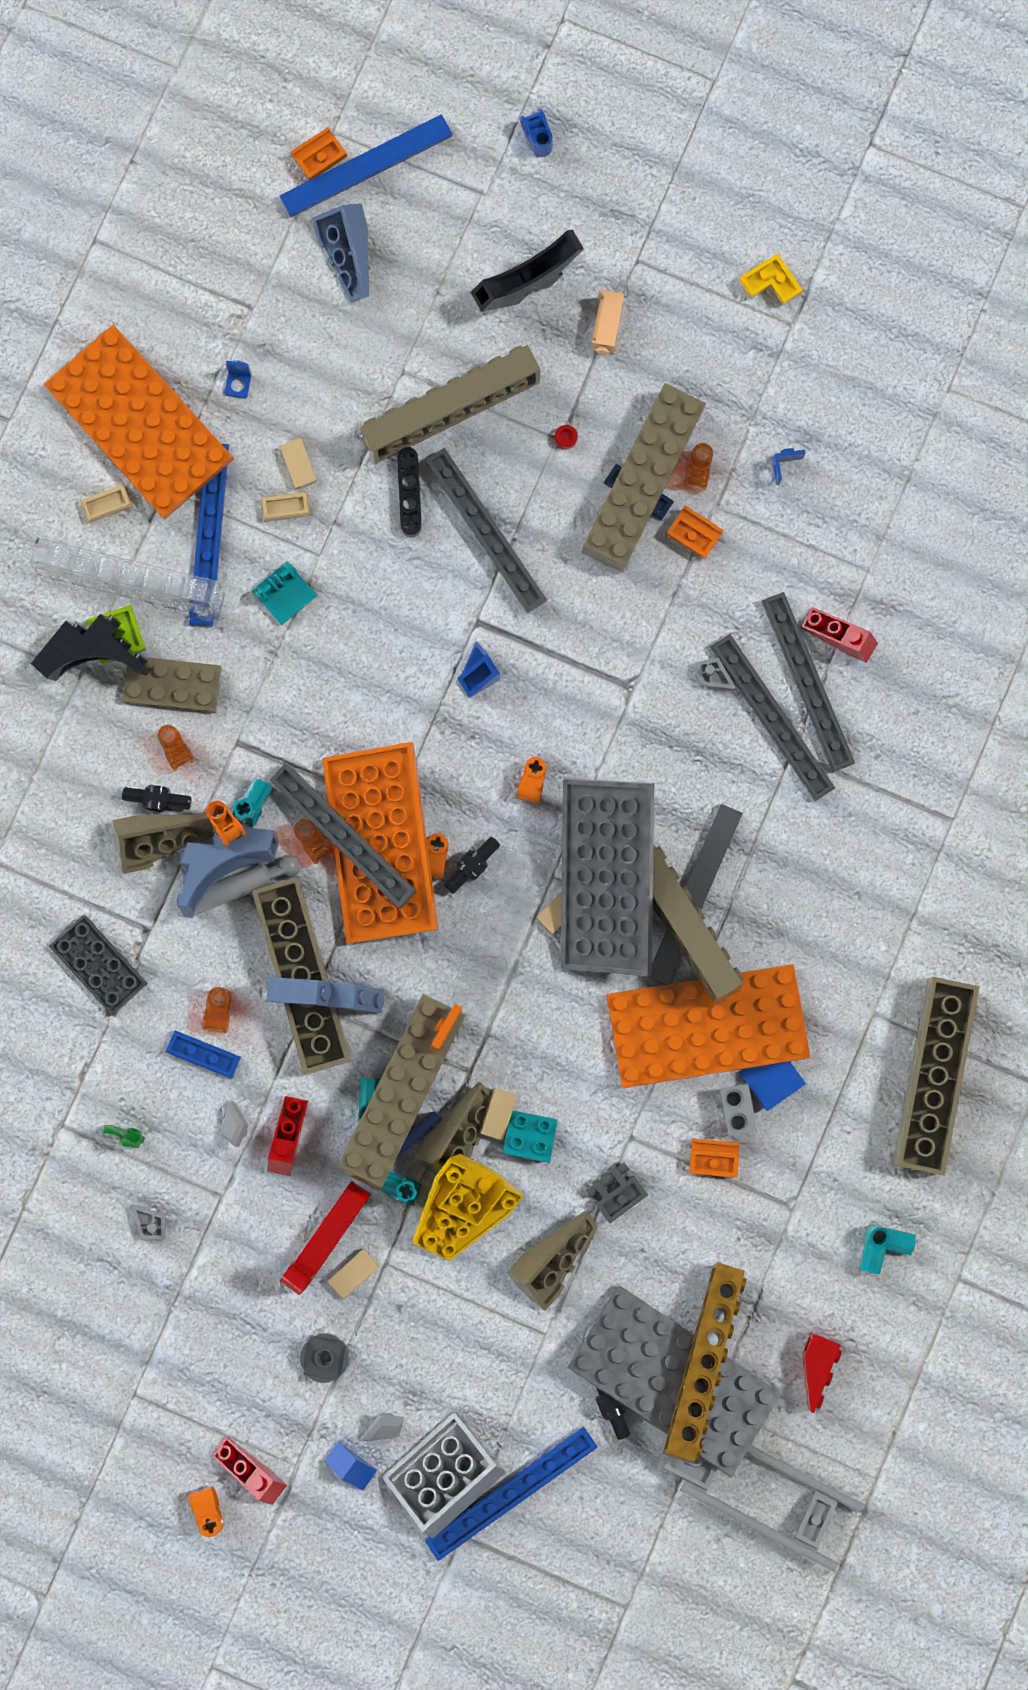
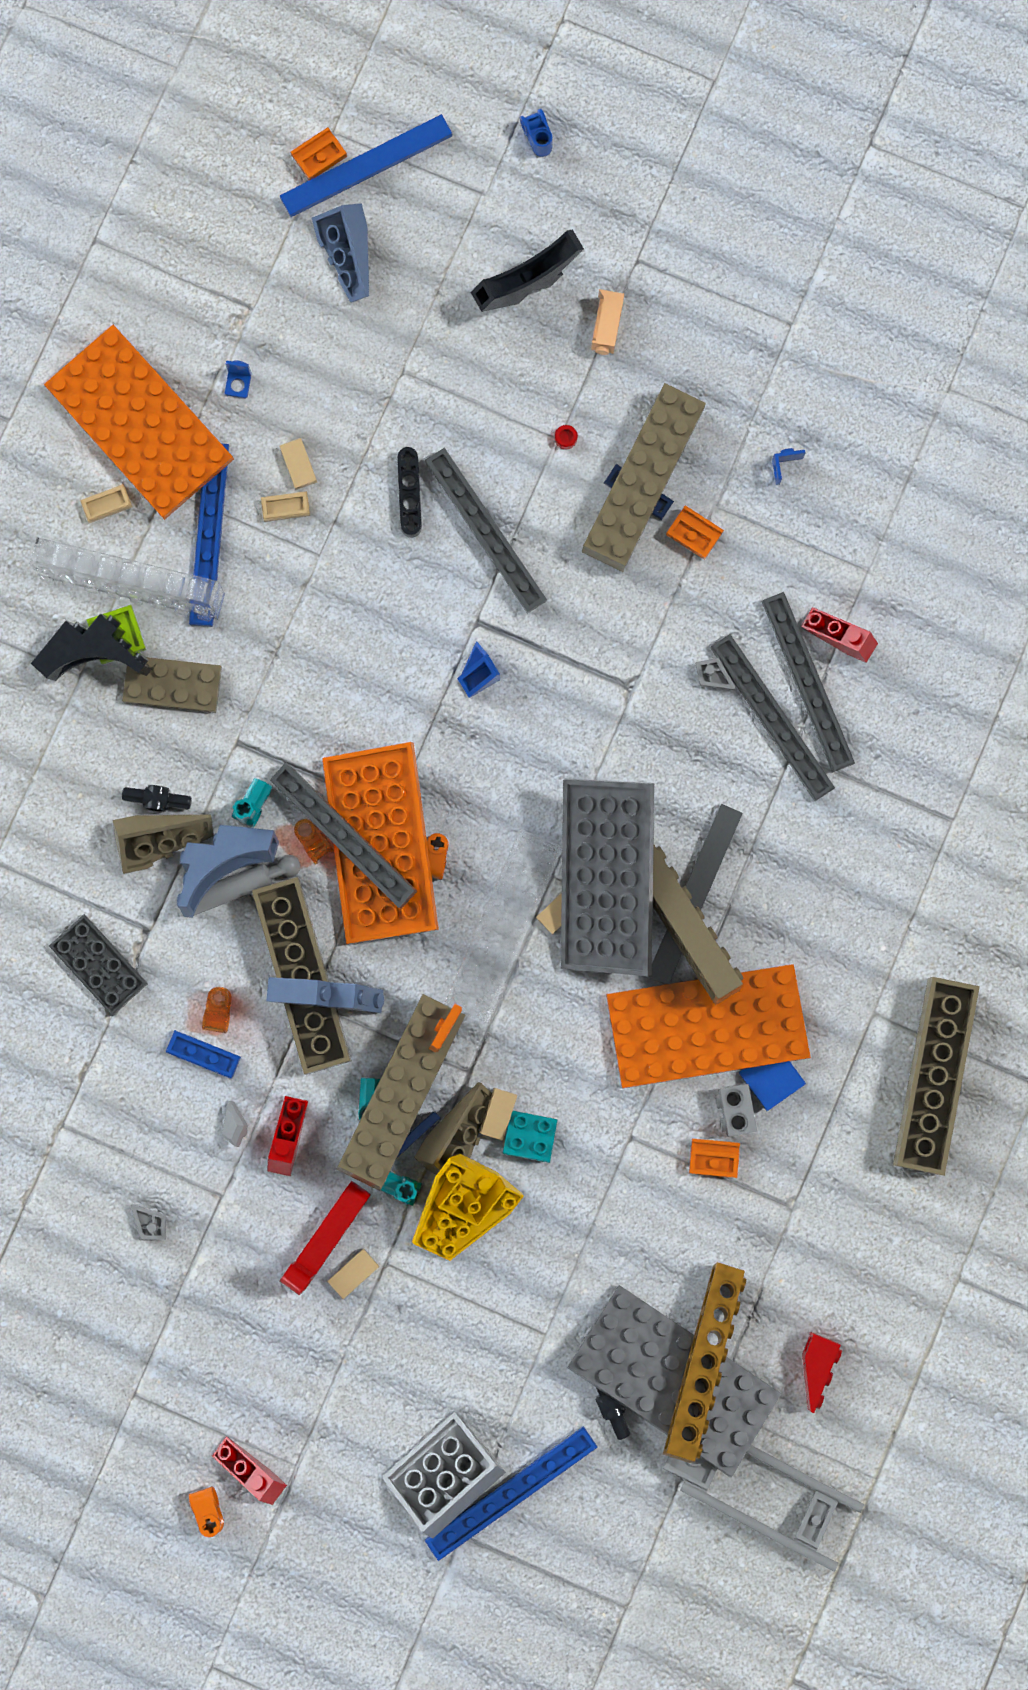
(128, 1138): green plate -> none
(175, 749): clear orange piece -> none
(226, 825): orange piece -> none
(284, 593): teal hinge -> none
(312, 1365): dark grey plate -> none
(350, 1466): blue slope -> none
(384, 1427): light grey piece -> none
(451, 404): dark tan brick -> none
(472, 865): black axle -> none
(532, 784): orange piece -> none
(545, 1266): dark tan wedge -> none
(620, 1199): dark grey plate -> none
(699, 470): clear orange piece -> none
(771, 274): yellow plate -> none
(892, 1240): teal piece -> none

